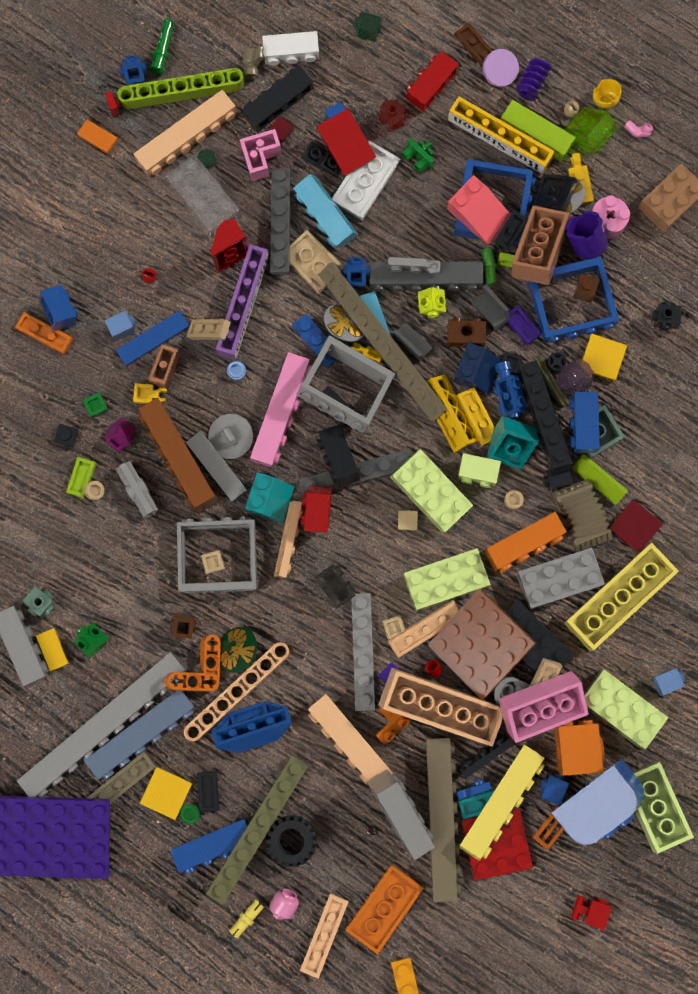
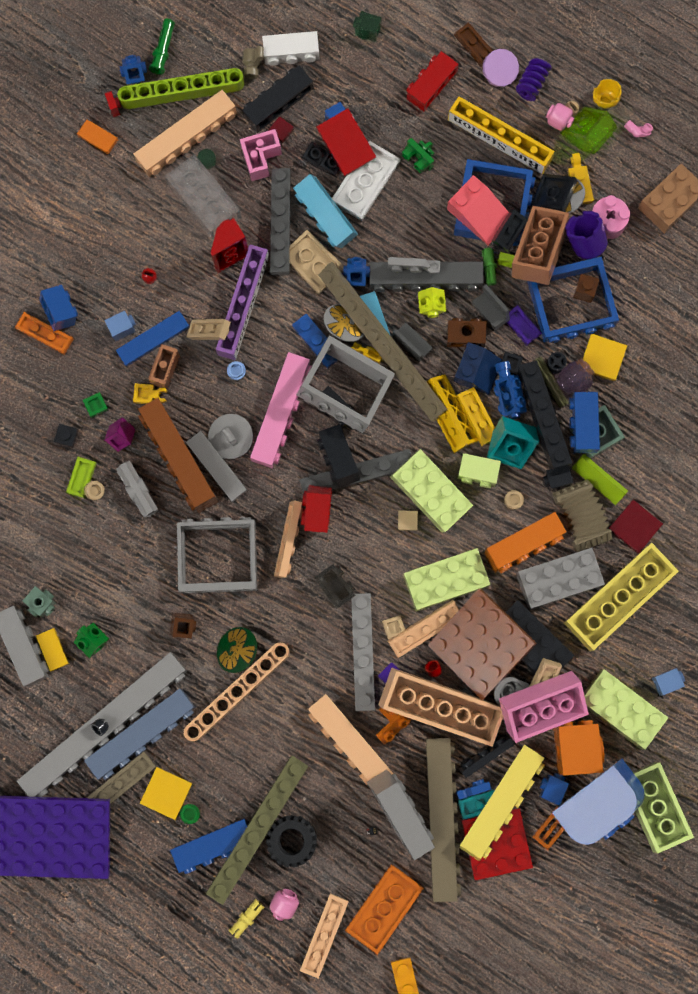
(100, 727): none -> black hinge
(206, 673): orange beam -> none
(208, 791): black tile -> none
(213, 562): tan tile -> none
(251, 727): blue wedge -> none
(269, 497): teal slope -> none
(392, 115): clear red brick -> none
(539, 129): lime brick -> none
(560, 116): none -> bright pink head
(595, 913): red brick -> none
(667, 316): black brick -> none

